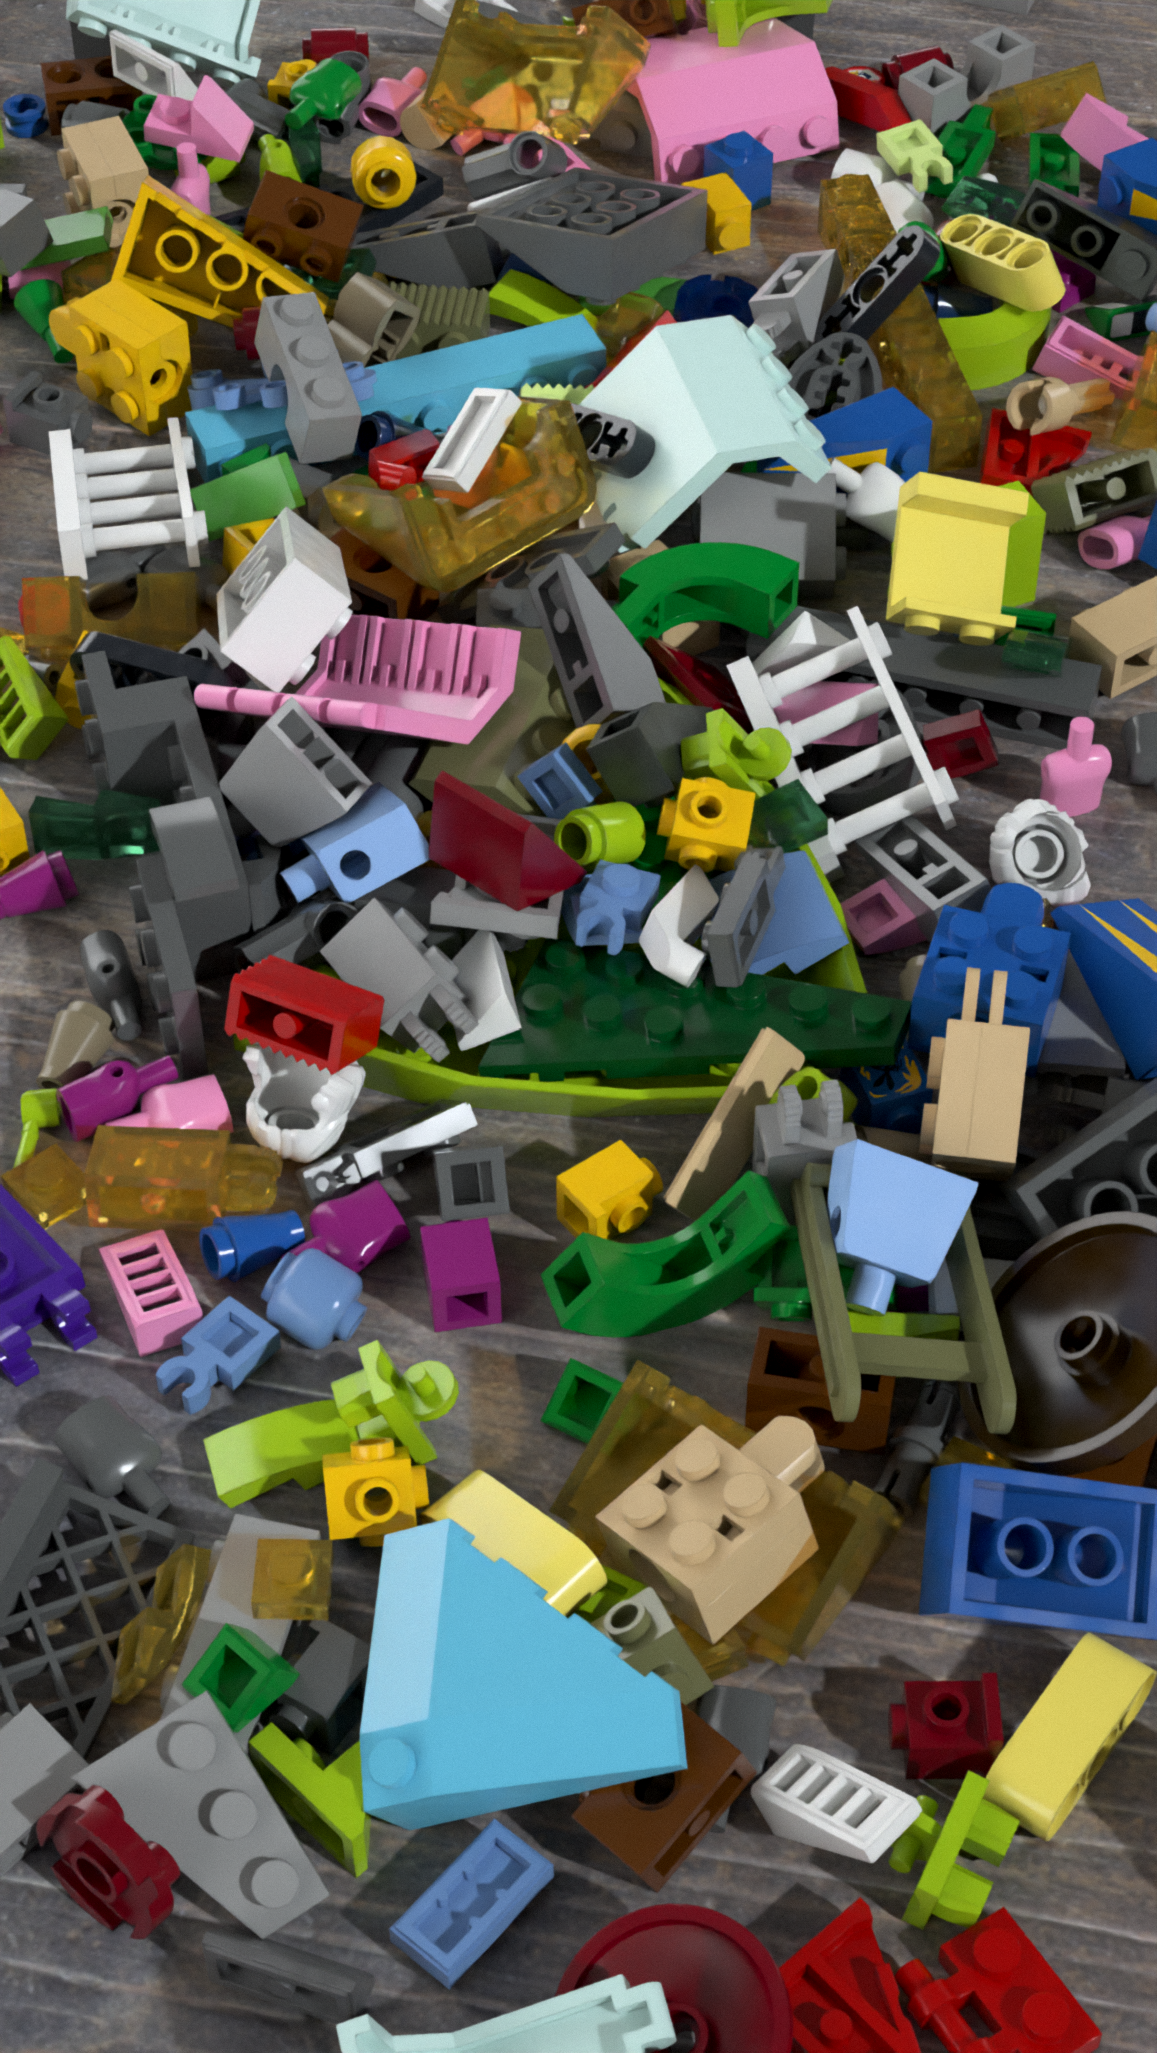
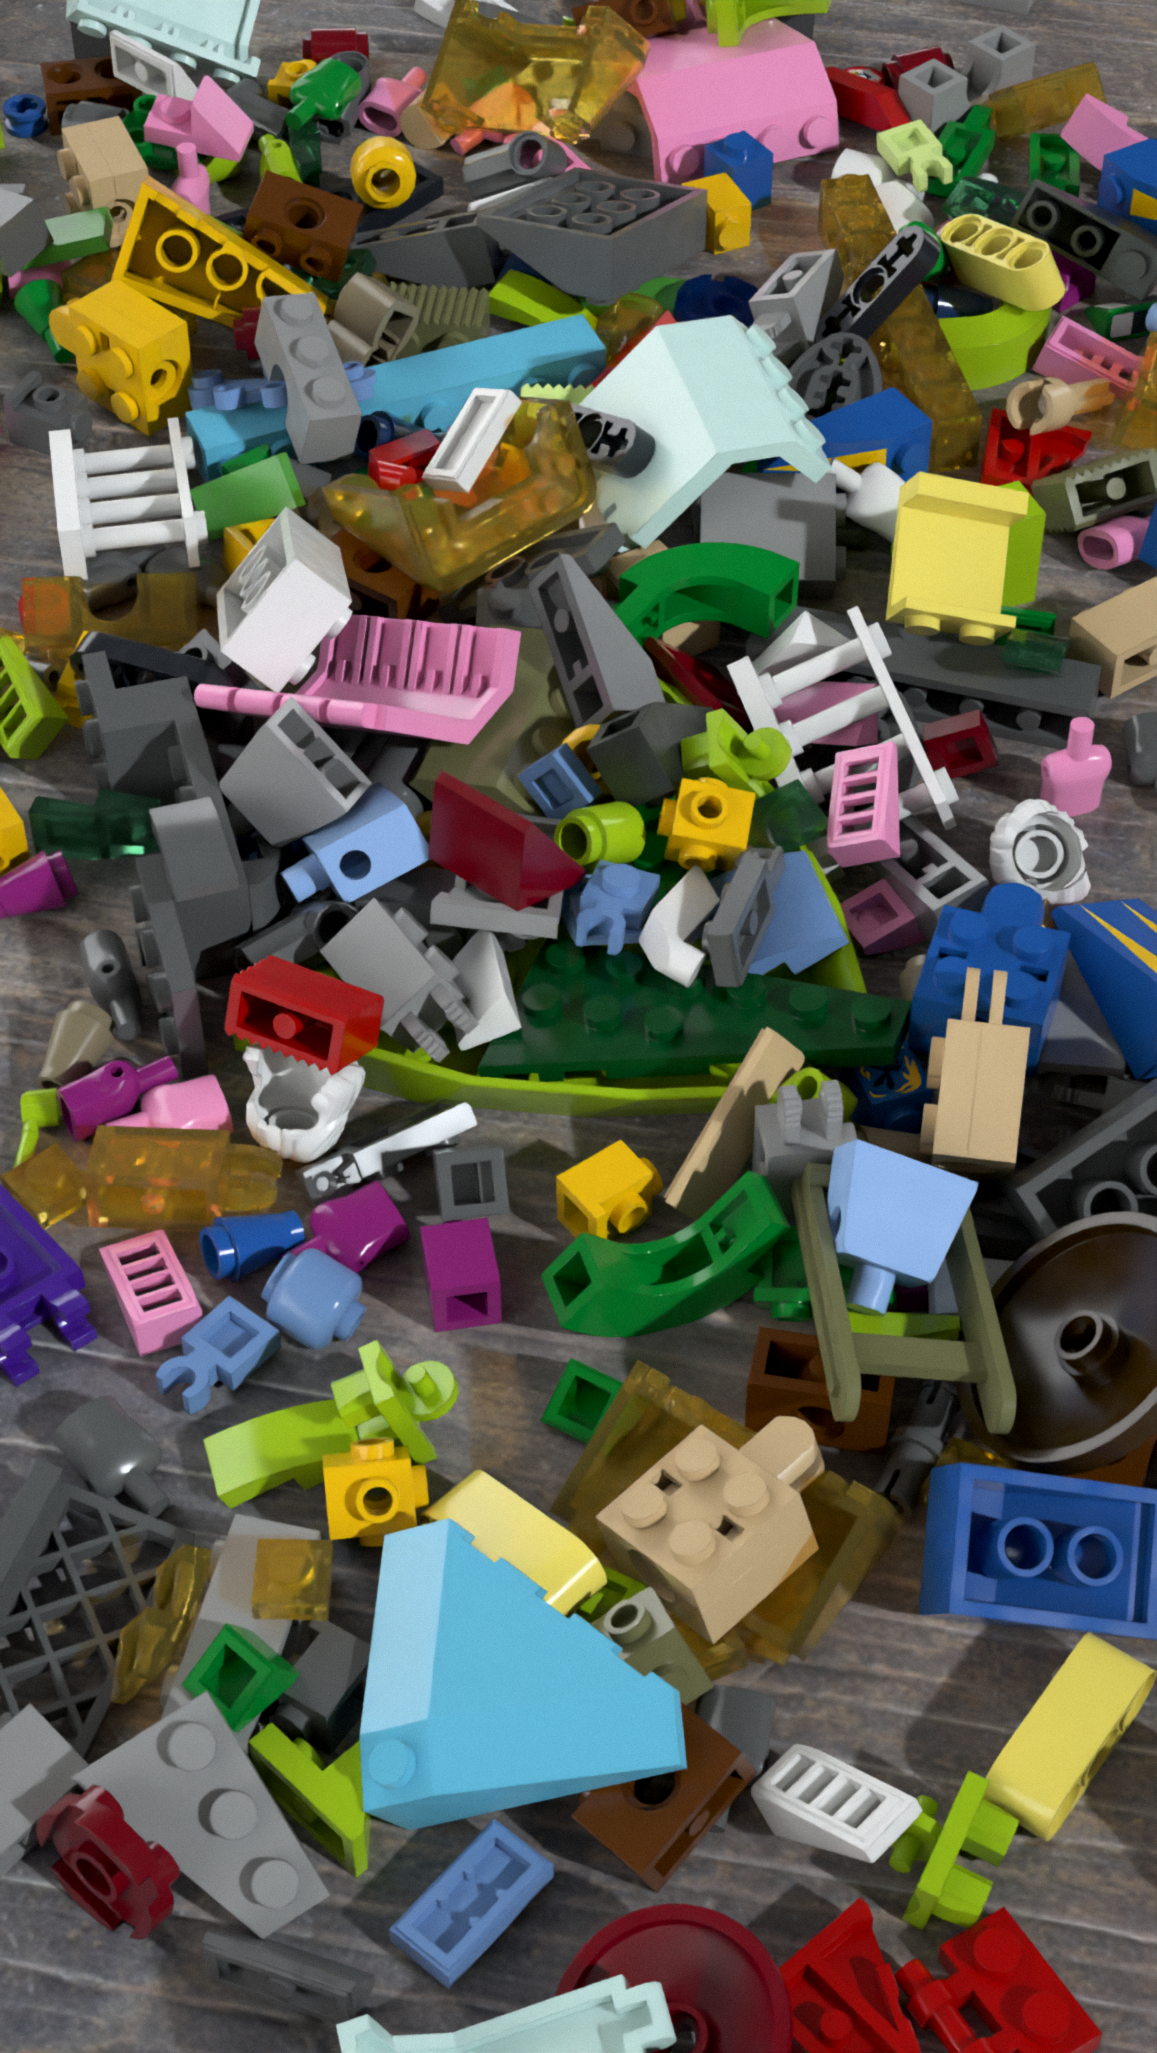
(881, 840): none -> bright pink slope
(947, 1727): dark red brick -> none

